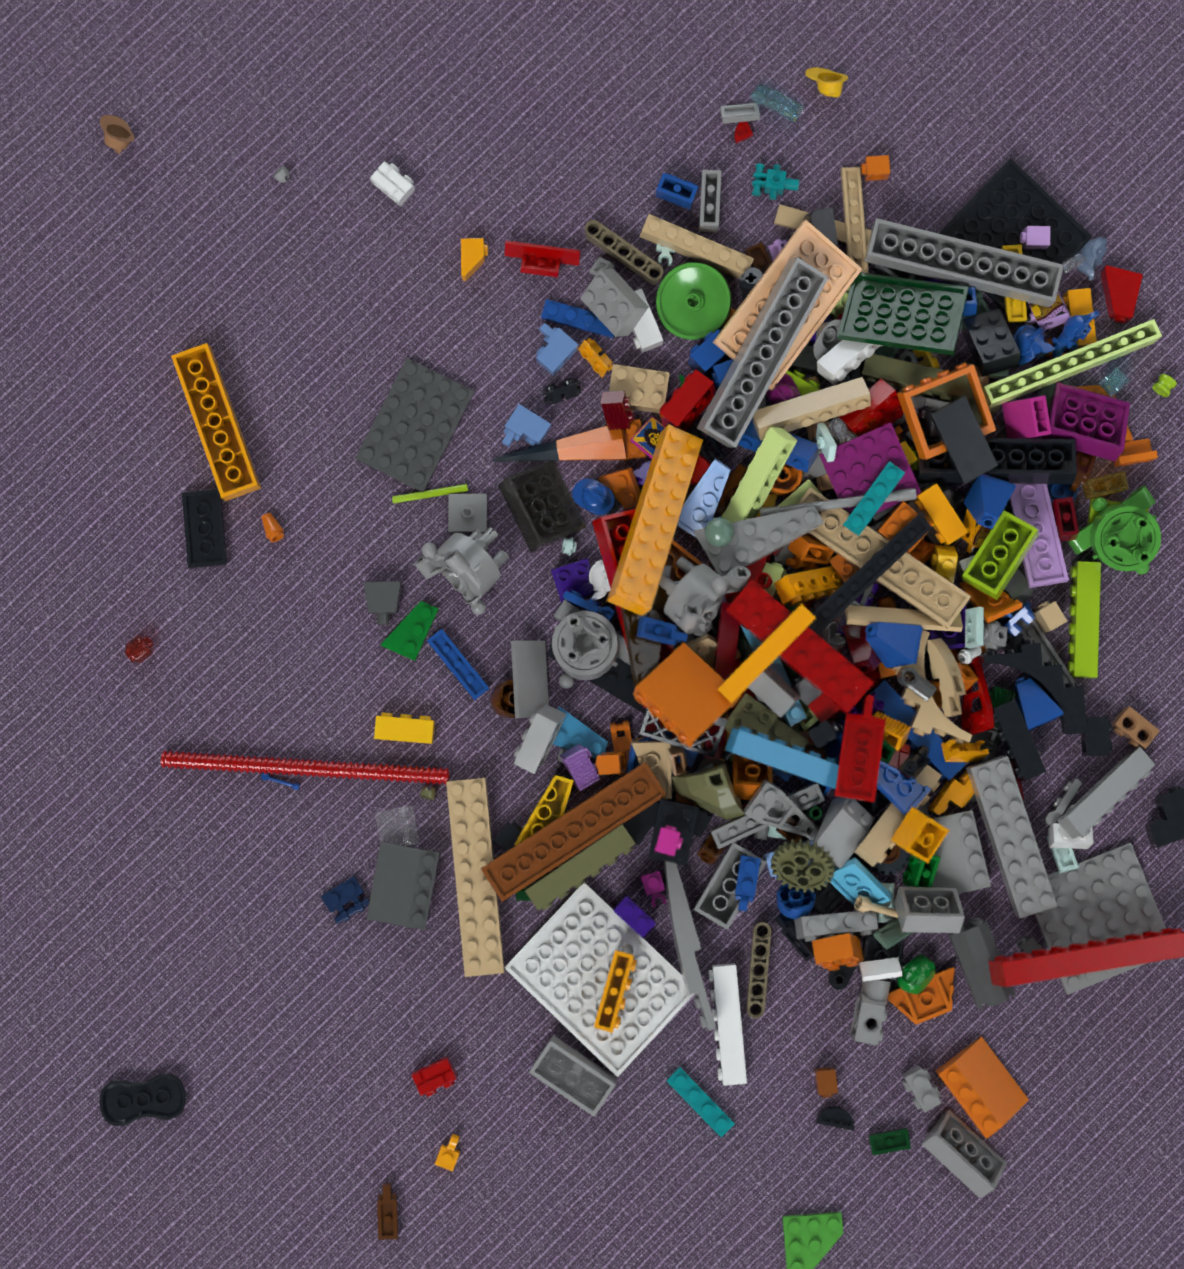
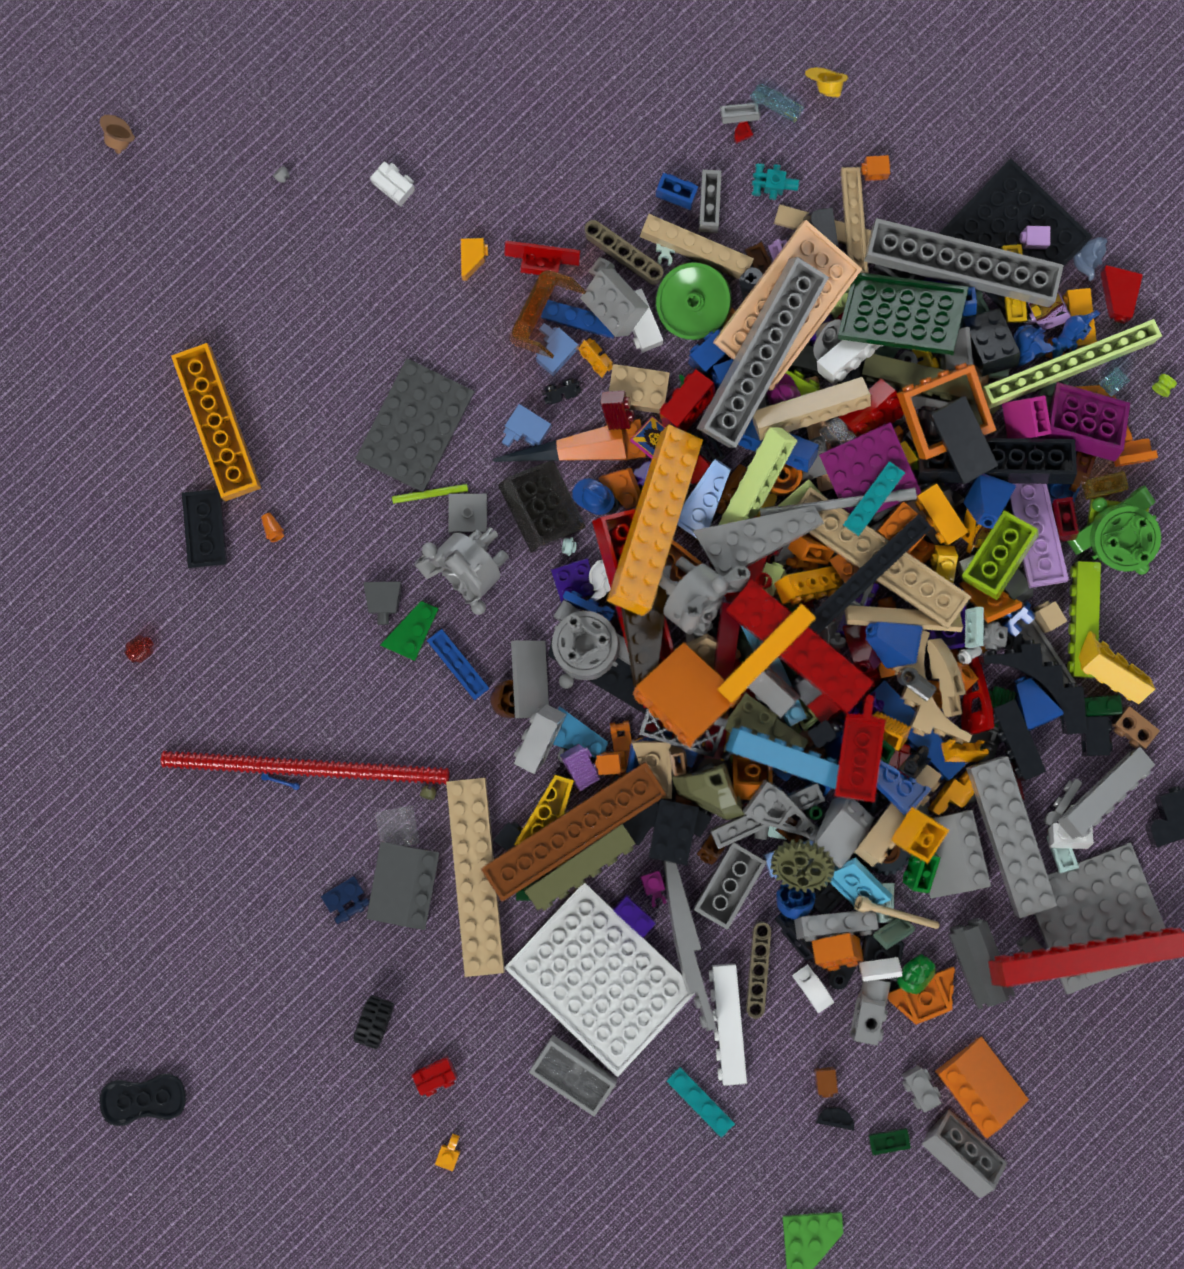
(373, 1022): none -> black tyre
(387, 1213): reddish brown hinge -> none
(404, 728): yellow brick -> none
(534, 306): none -> clear orange windscreen
(614, 989): light orange brick -> none
(659, 631): blue hinge -> none
(668, 841): dark pink brick -> none
(719, 532): sand green hair -> none
(746, 880): blue hinge -> none
(813, 988): none -> white brick
(825, 442): light aqua plate -> none
(929, 910): light grey brick -> none
(962, 352): none -> light grey slope
(1073, 263): clear axle -> none
(1103, 705): none -> dark green brick
(1114, 670): none -> yellow wedge

